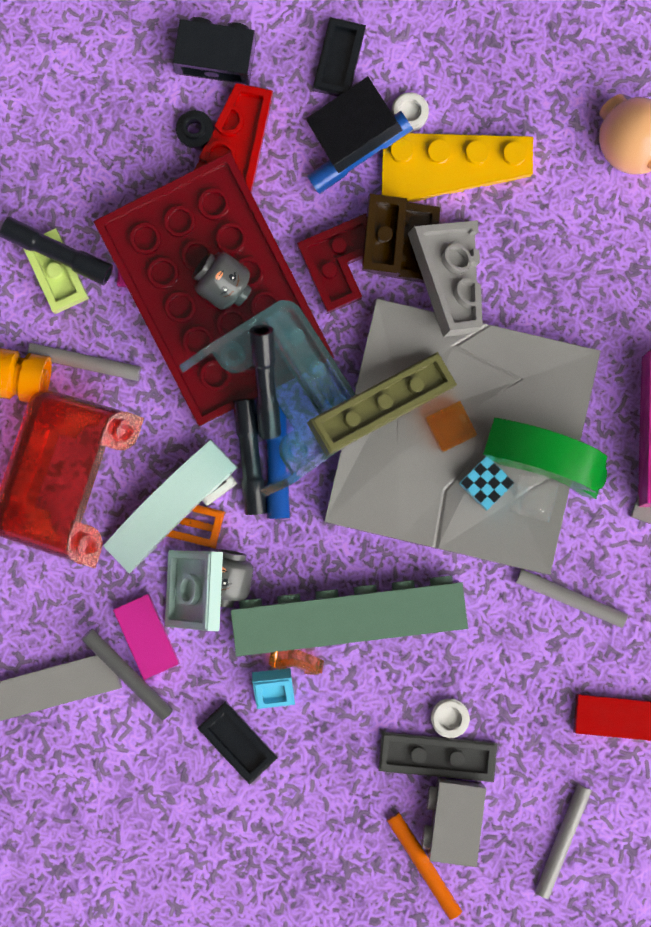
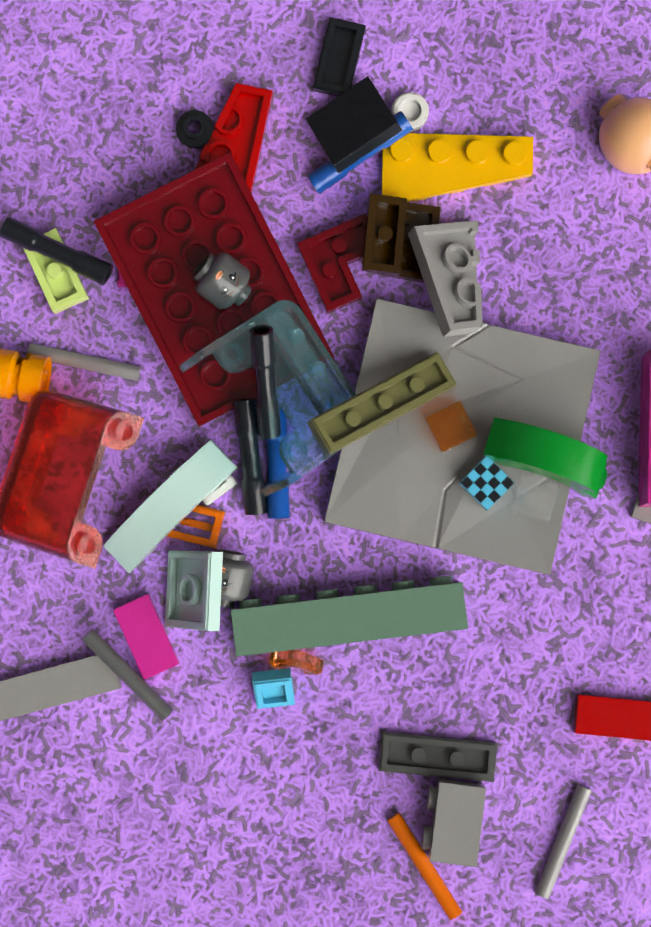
(214, 50): black brick -> none
(237, 742): black tile -> none
(450, 718): white tile -> none
(571, 598): light grey bar -> none

